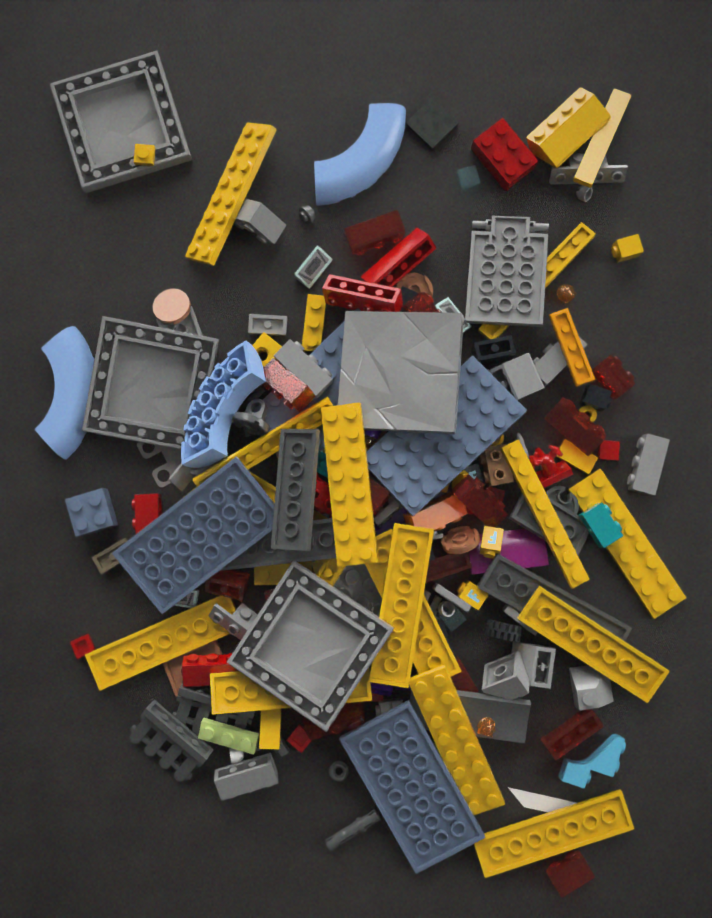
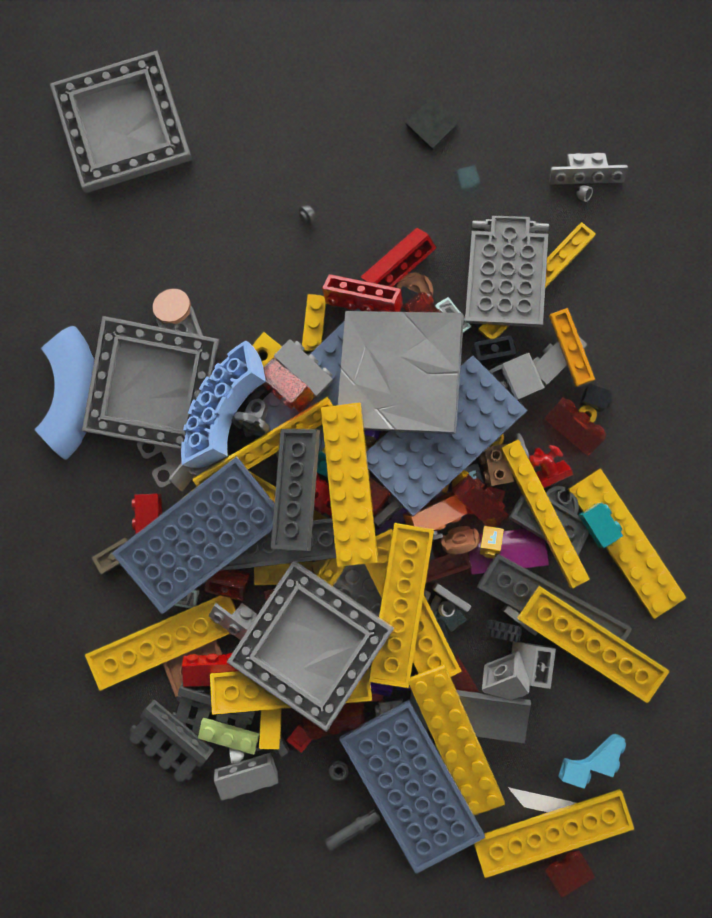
(82, 646): red tile -> none
(91, 512): sand blue brick -> none
(144, 155): yellow plate -> none
(230, 193): yellow plate -> none
(260, 220): light grey brick -> none
(269, 324): light grey plate -> none
(313, 267): slope -> none
(365, 159): light blue brick -> none
(375, 232): clear red brick -> none
(472, 594): yellow brick -> none
(486, 727): clear orange plate -> none
(504, 154): red brick -> none
(566, 293): clear orange plate -> none
(568, 128): yellow slope -> none
(571, 733): clear red brick -> none
(576, 457): yellow tile -> none
(590, 688): light grey slope -> none
(601, 139): yellow tile -> none
(609, 450): red tile -> none
(613, 376): clear red brick -> none
(627, 248): yellow brick -> none
(648, 464): light grey brick -> none

